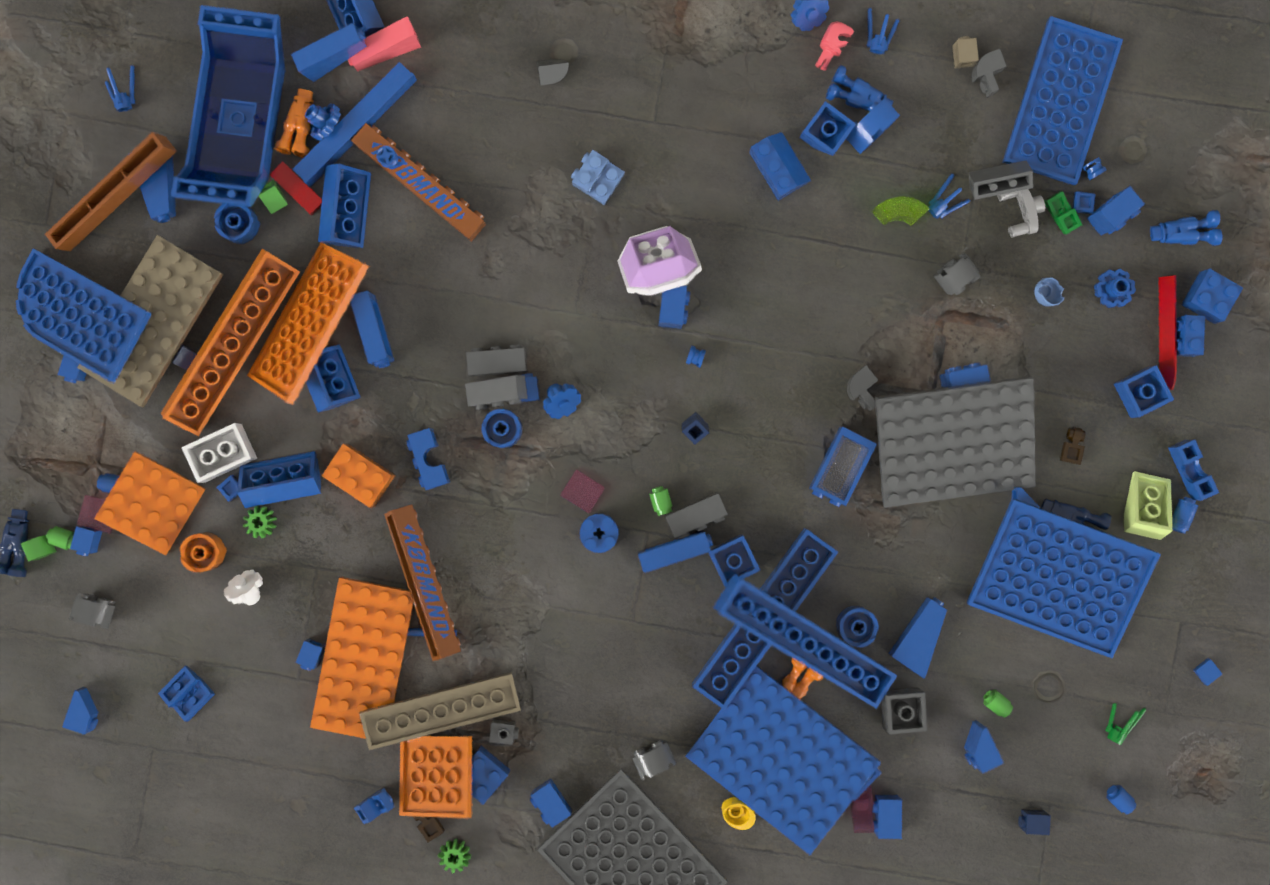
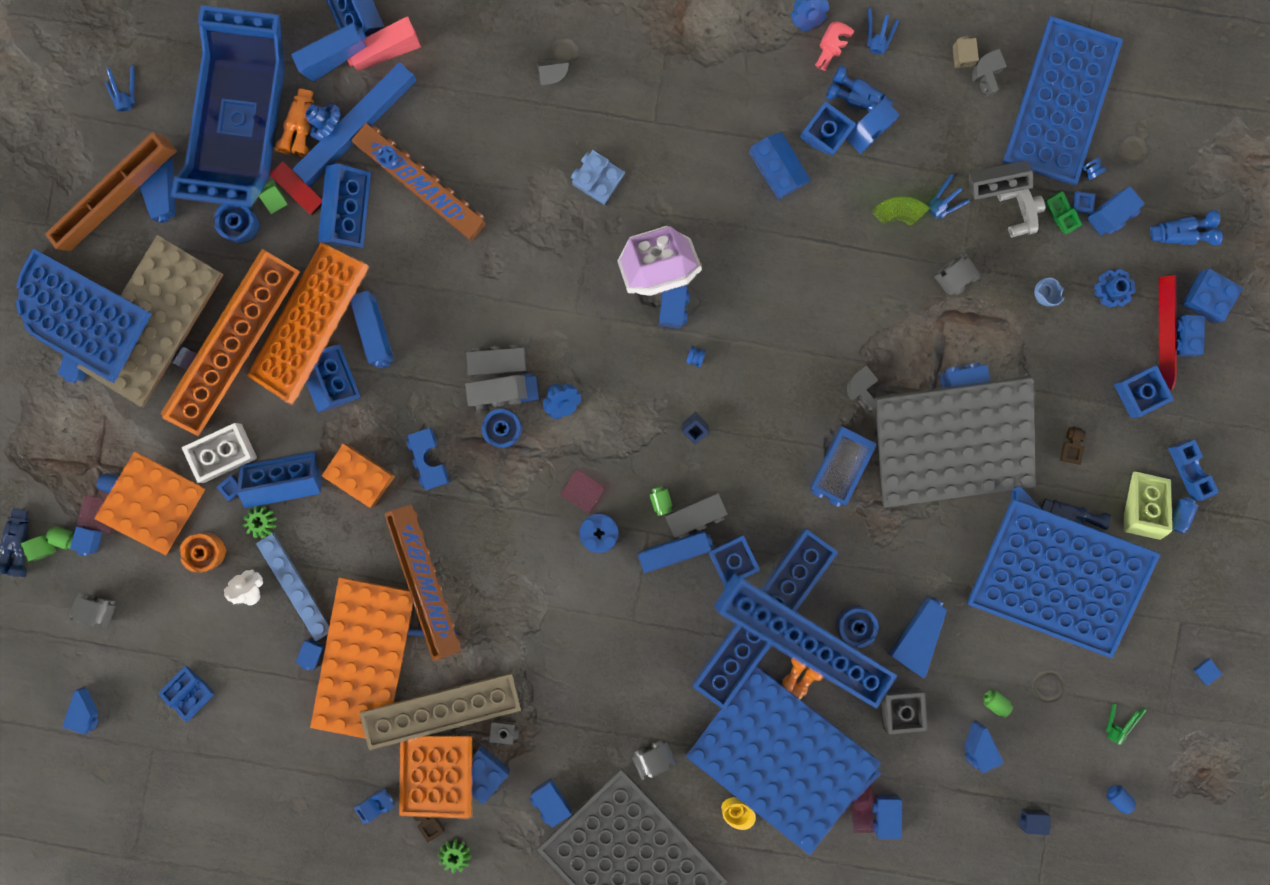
(294, 586): none -> medium blue plate

